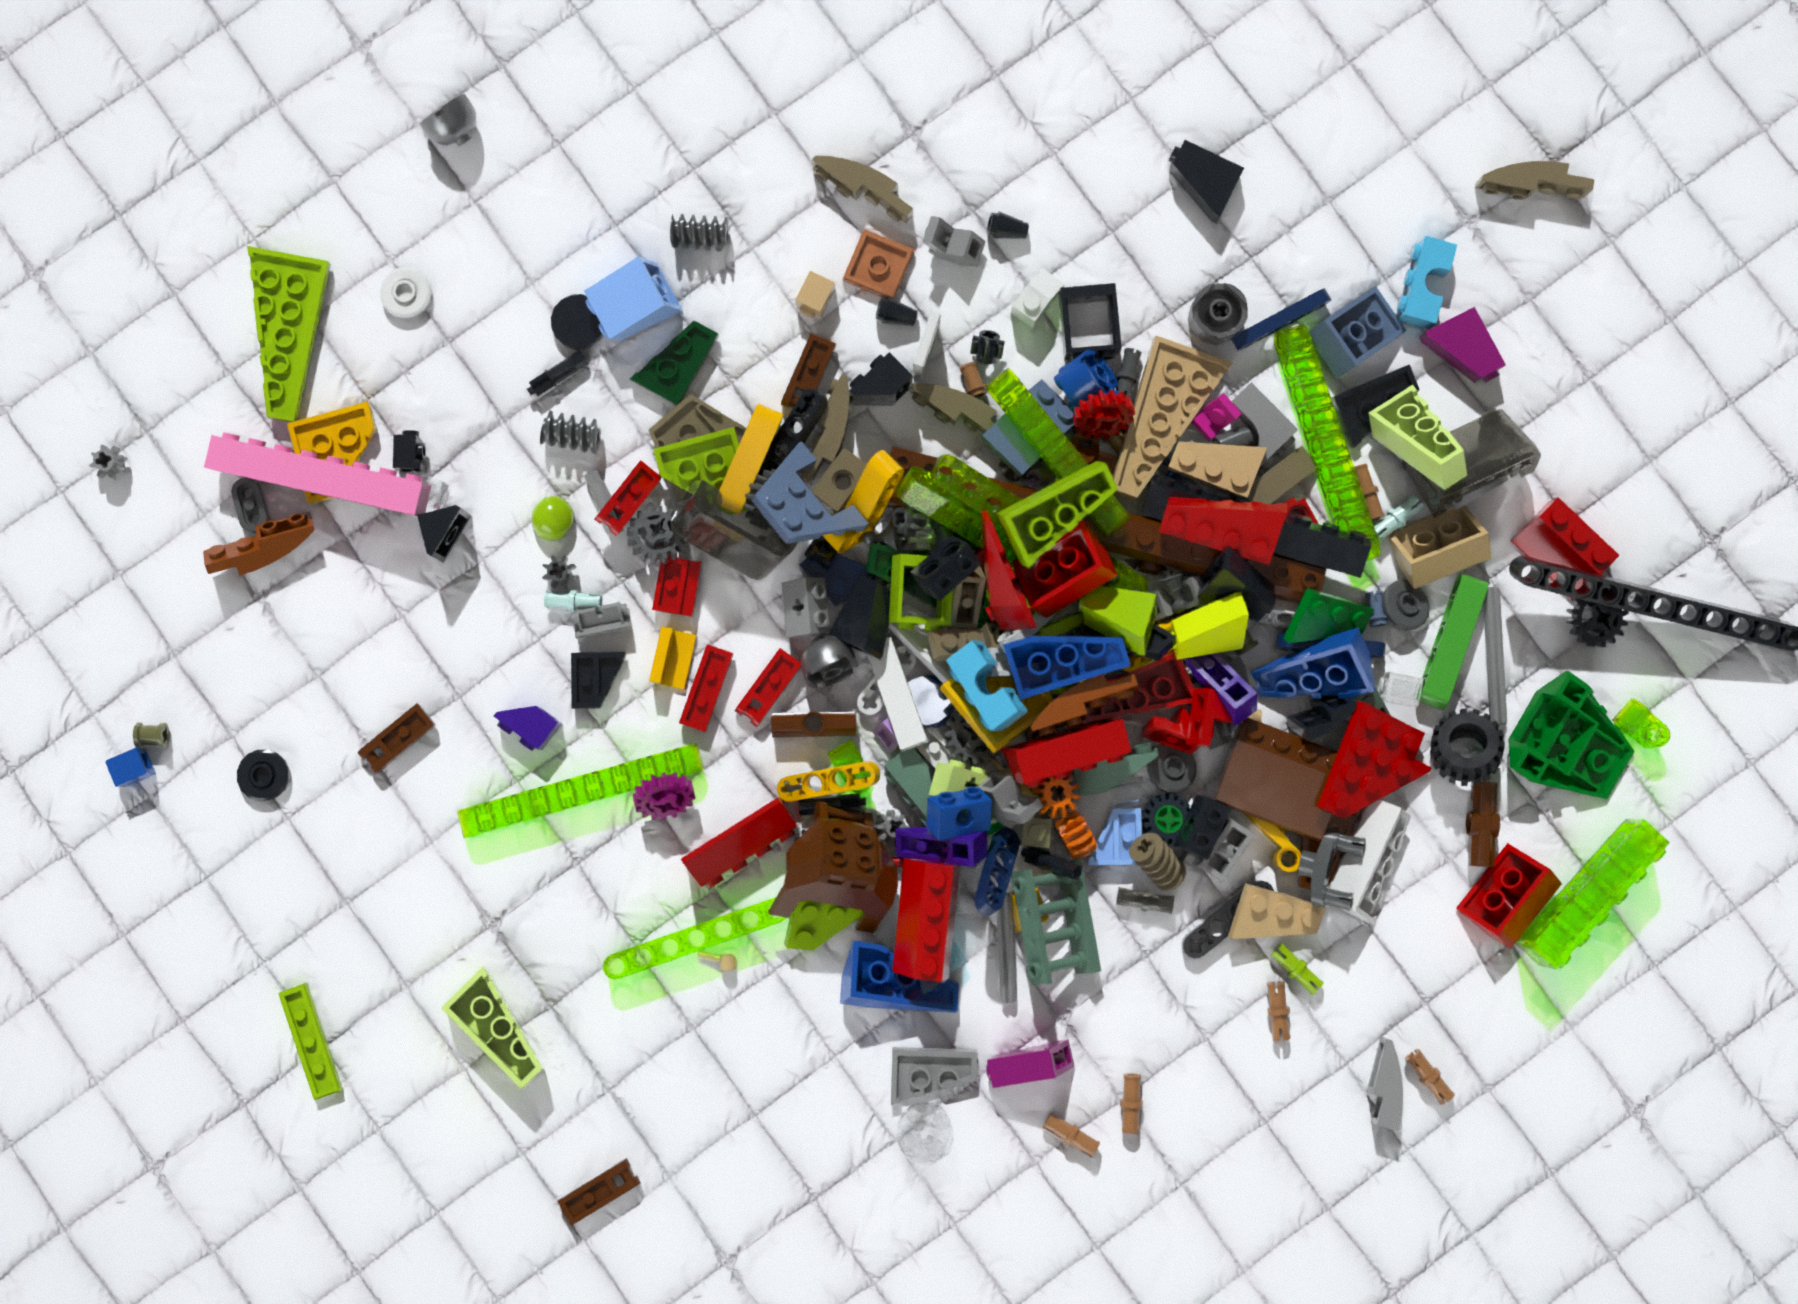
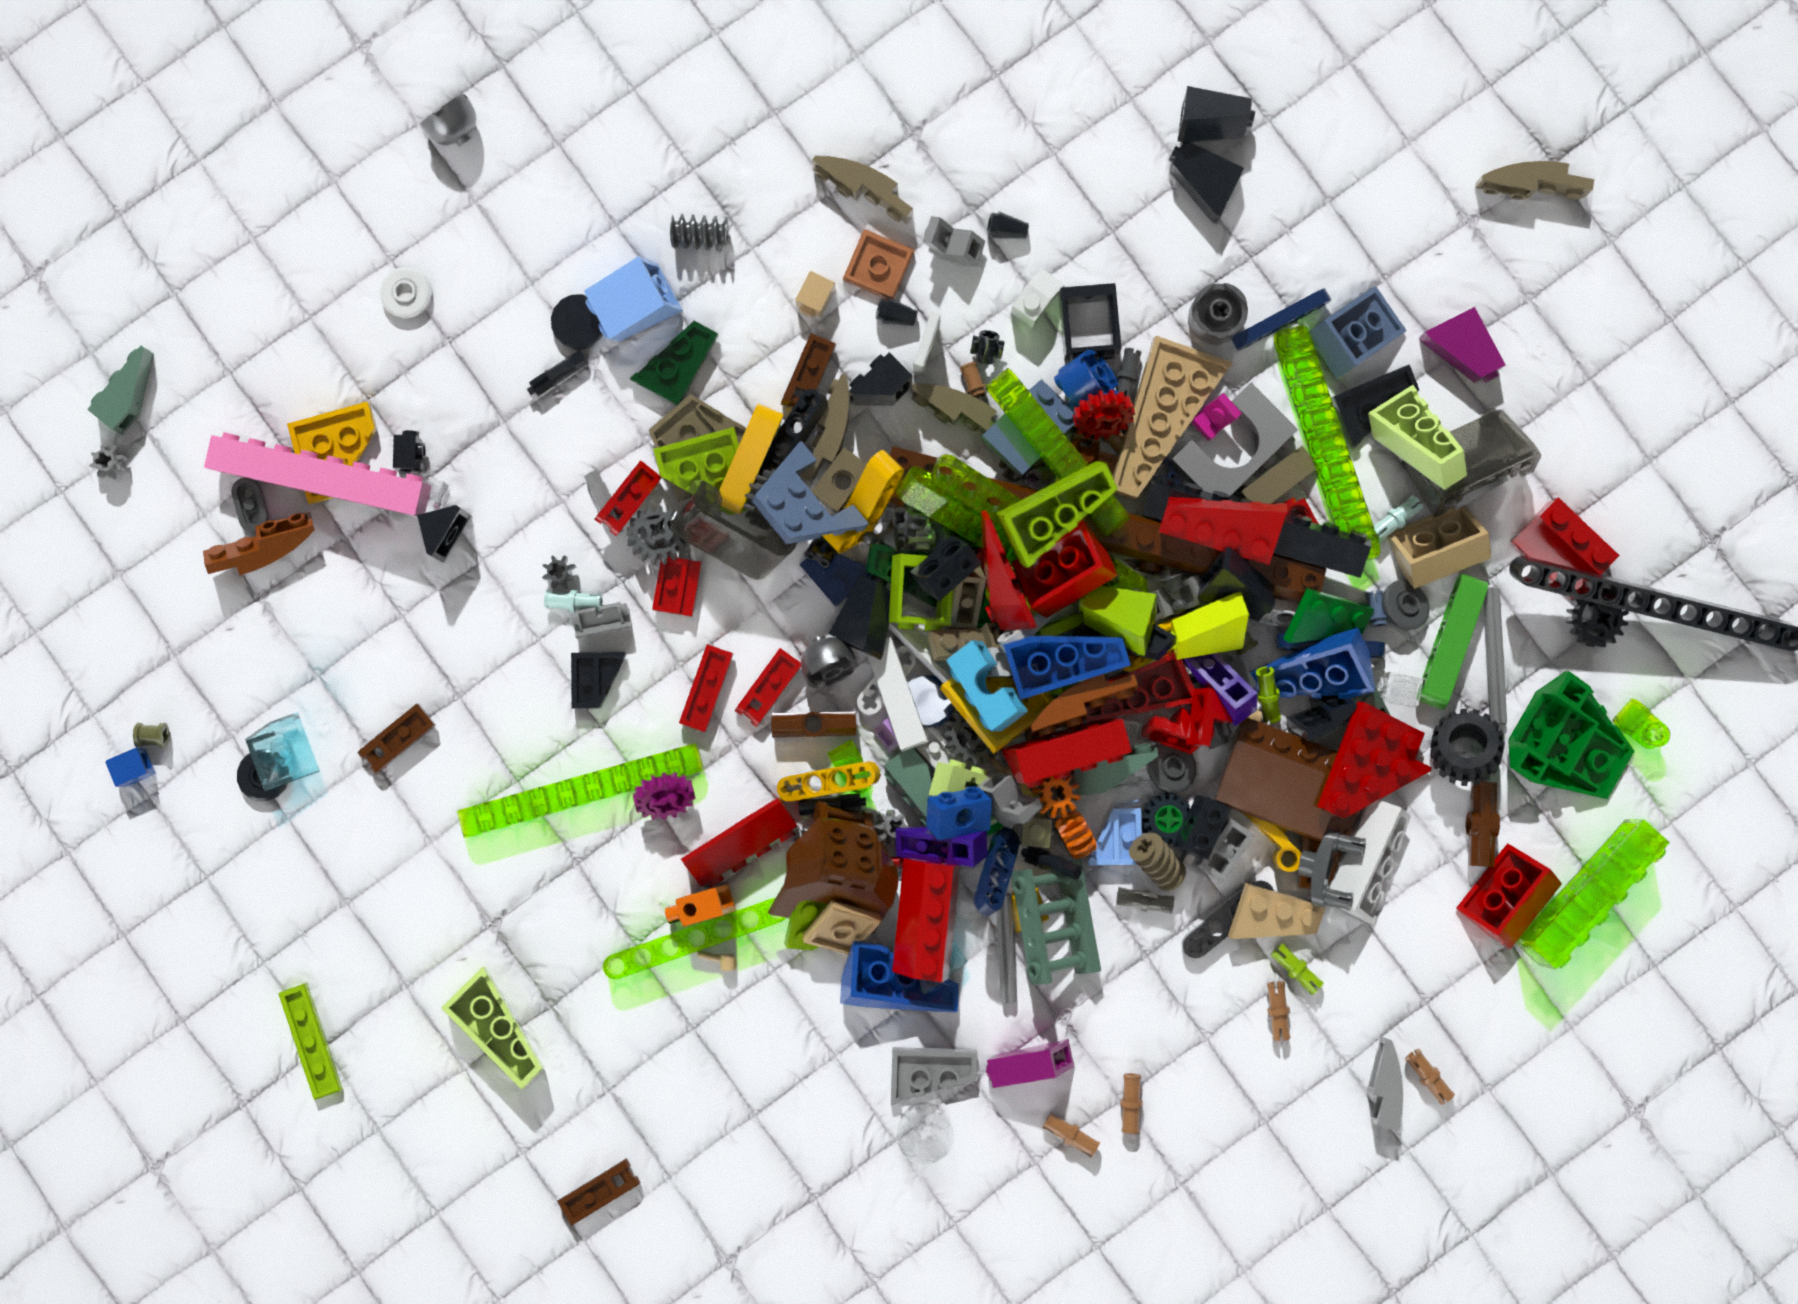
(124, 395): none -> sand green slope
(282, 752): none -> clear light blue slope
(287, 315): lime wing -> none
(531, 724): dark purple slope -> none
(552, 518): lime hair -> none
(571, 433): dark grey piece -> none
(672, 658): yellow panel -> none
(708, 905): none -> orange torso
(805, 607): light grey brick -> none
(840, 926): none -> tan tile
(1213, 115): none -> black slope
(1219, 465): tan wing -> none
(1235, 436): dark grey brick -> none
(1268, 695): none -> lime pin
(1369, 491): medium nougat pin -> none
(1419, 305): medium azure arch -> none

